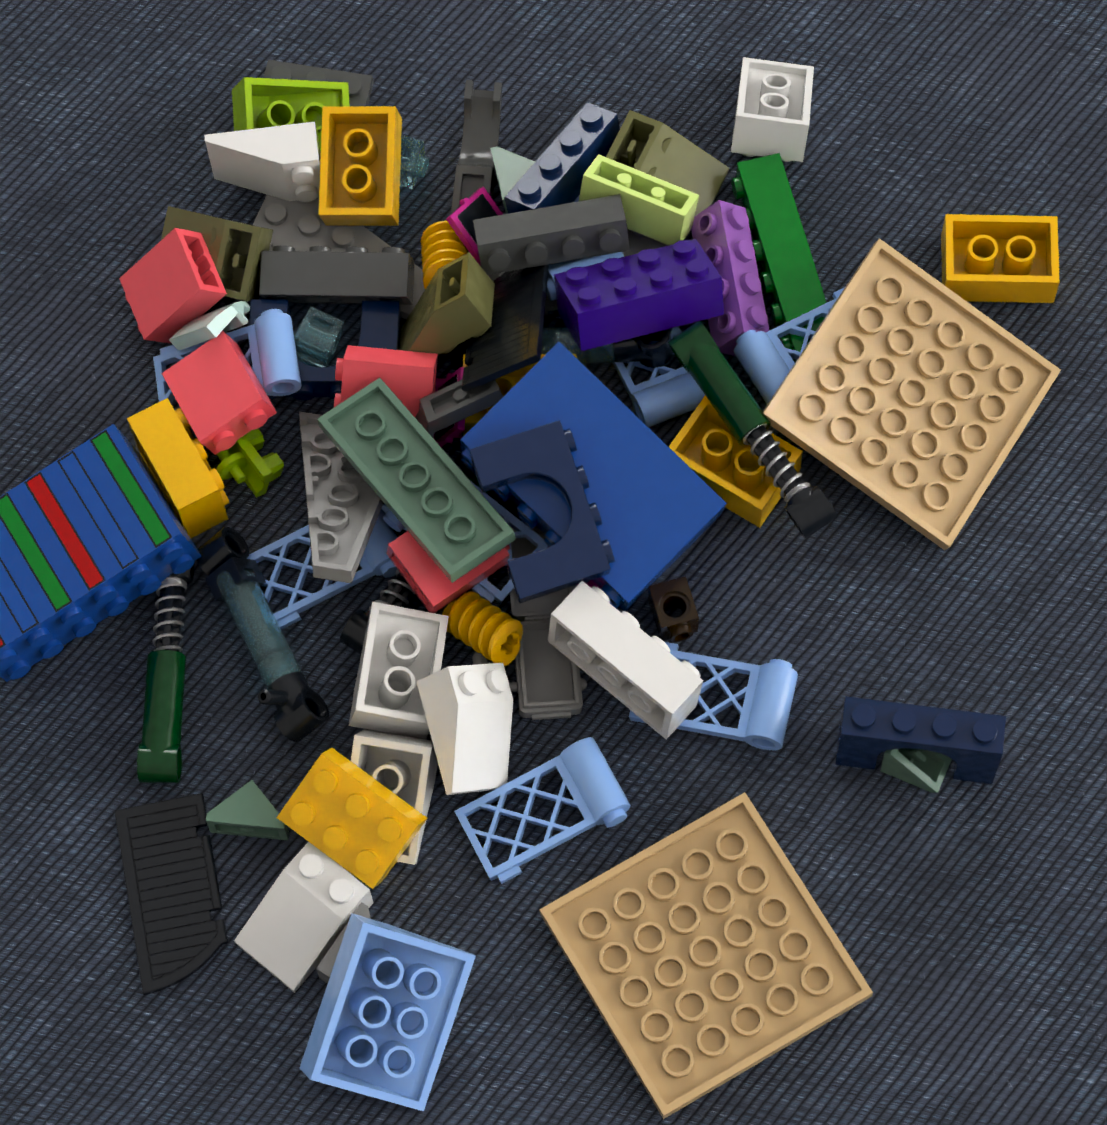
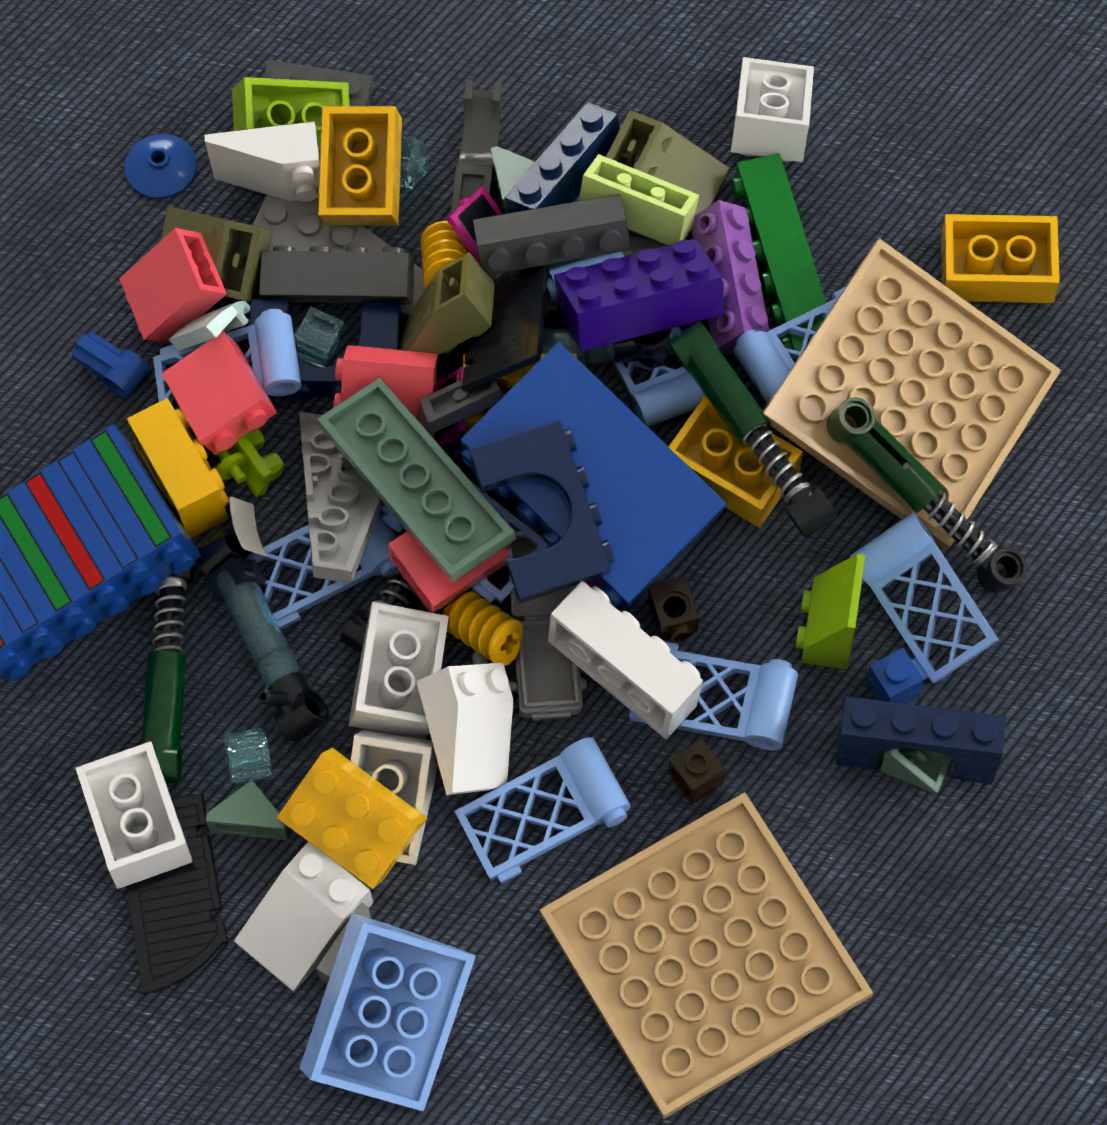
(117, 369): none -> blue piece
(133, 815): none -> white slope
(164, 178): none -> blue dish
(245, 525): none -> white sticker
(247, 755): none -> clear light blue brick
(696, 771): none -> dark brown brick
(831, 614): none -> lime slope
(894, 555): none -> light blue piece
(895, 678): none -> blue brick
(921, 491): none -> piece

